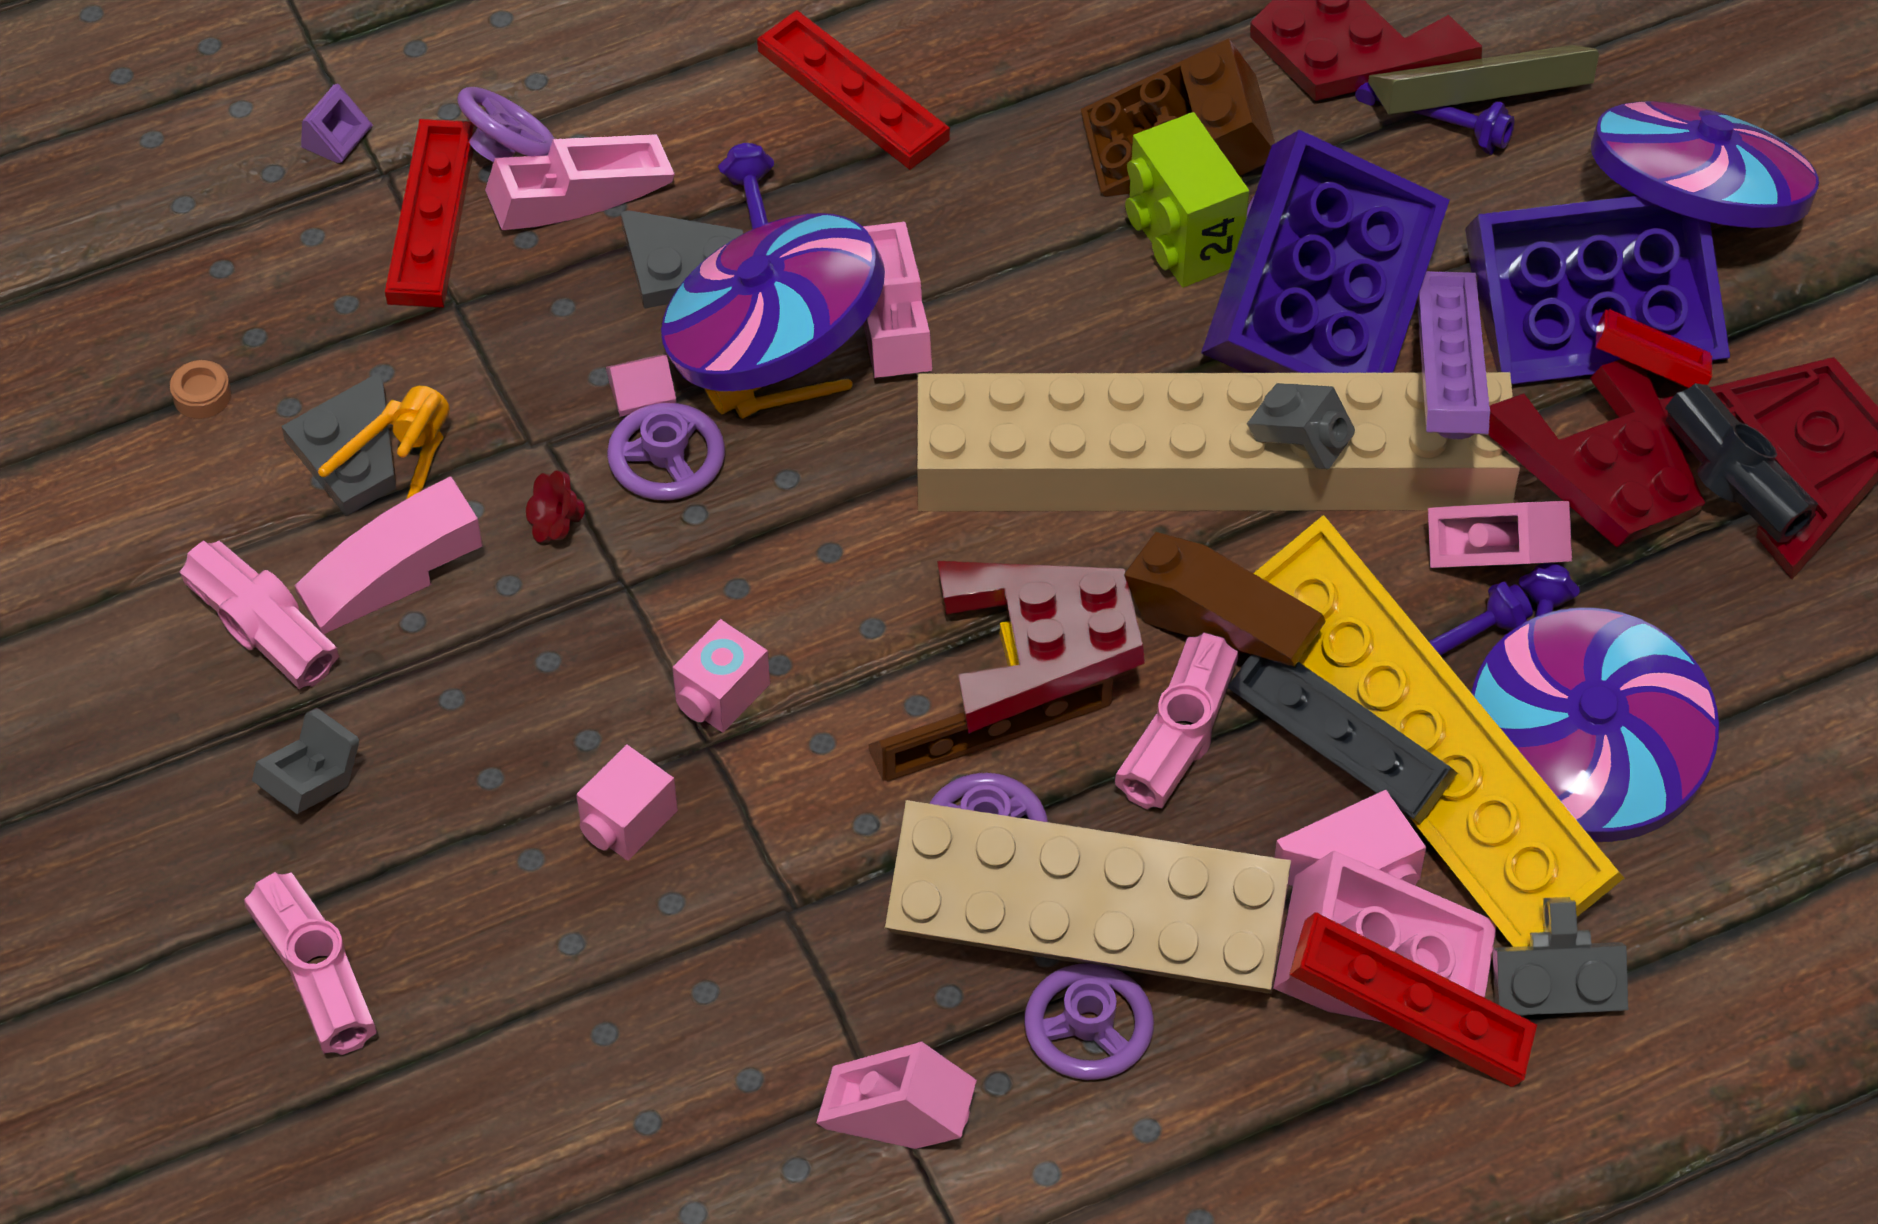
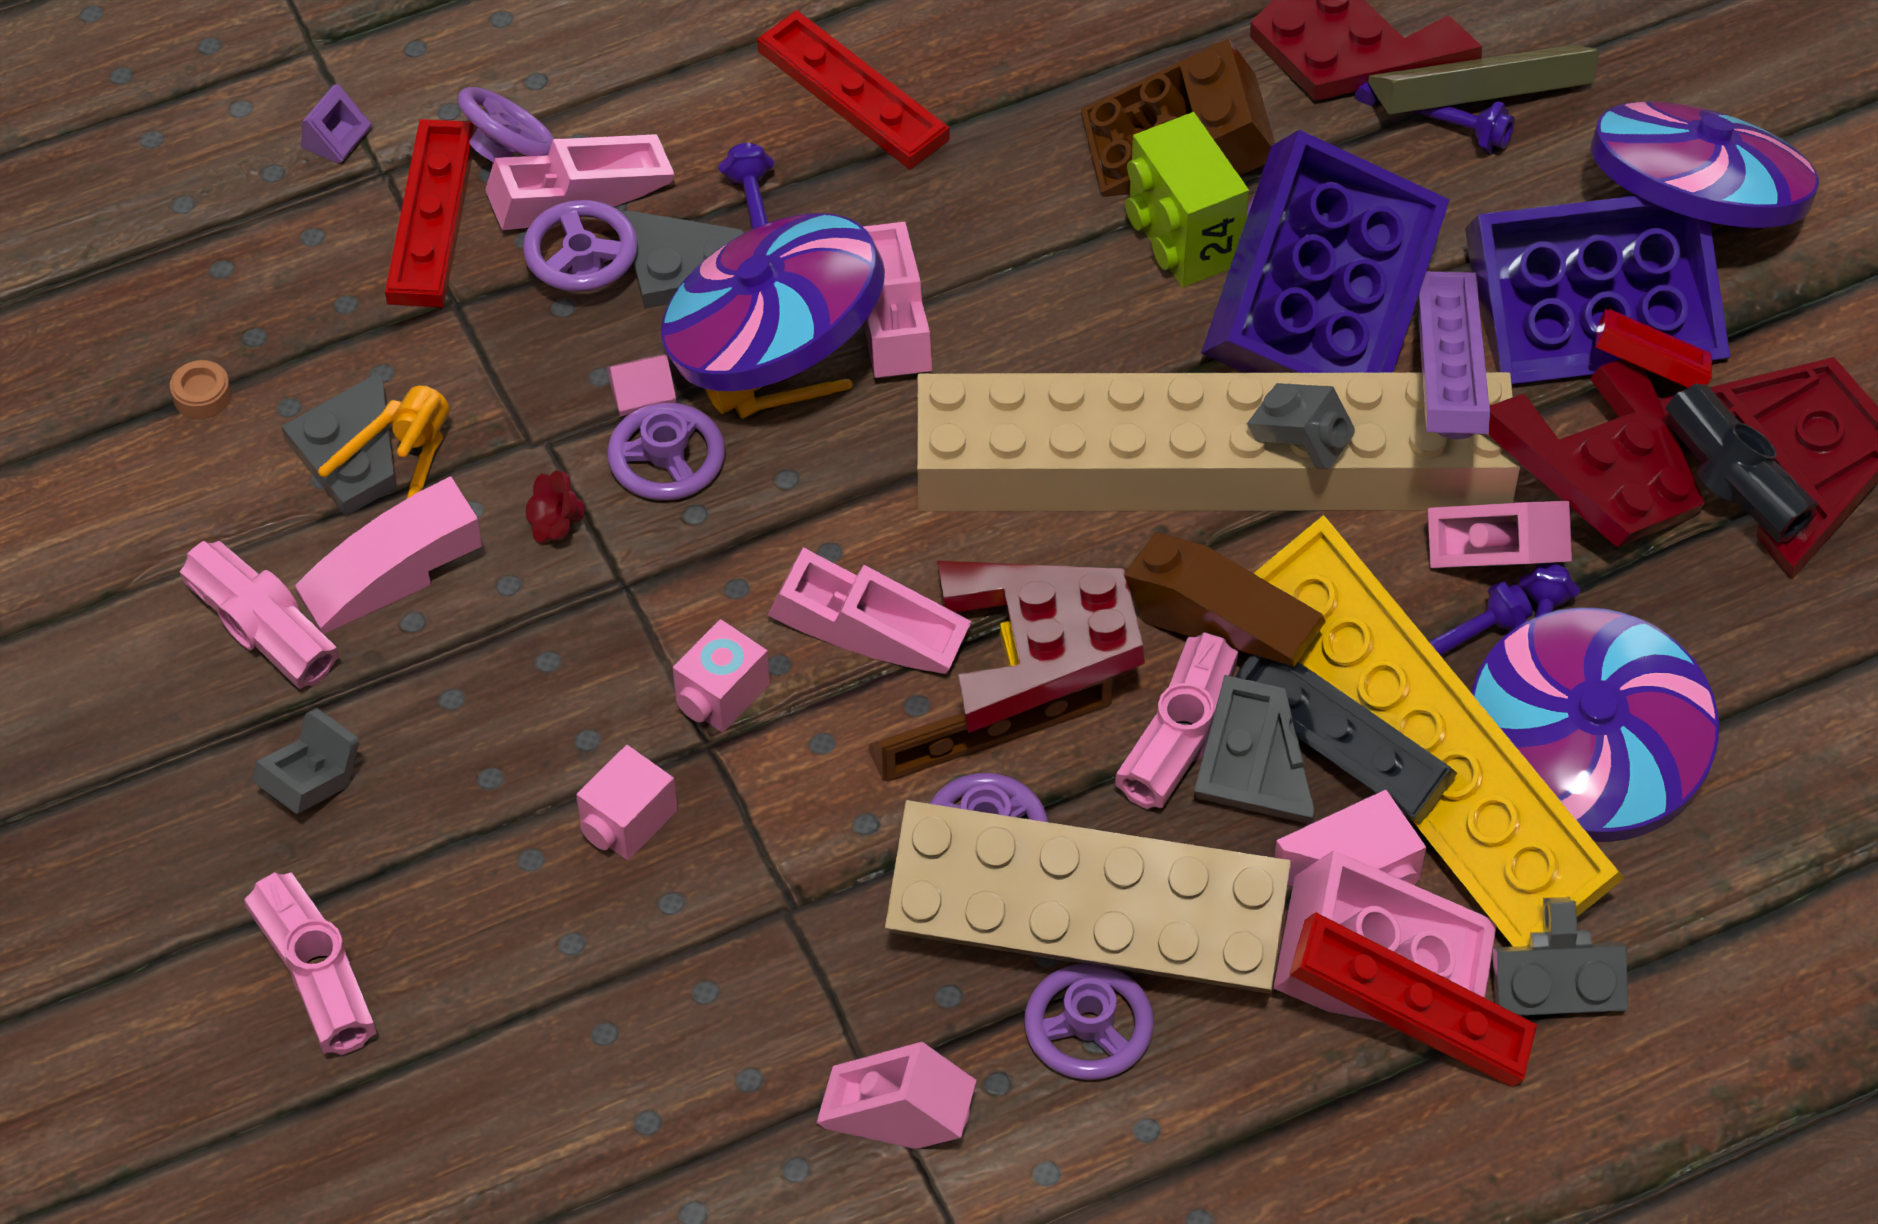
(582, 259): none -> medium lavender piece
(868, 614): none -> bright pink slope
(1254, 754): none -> dark grey wing

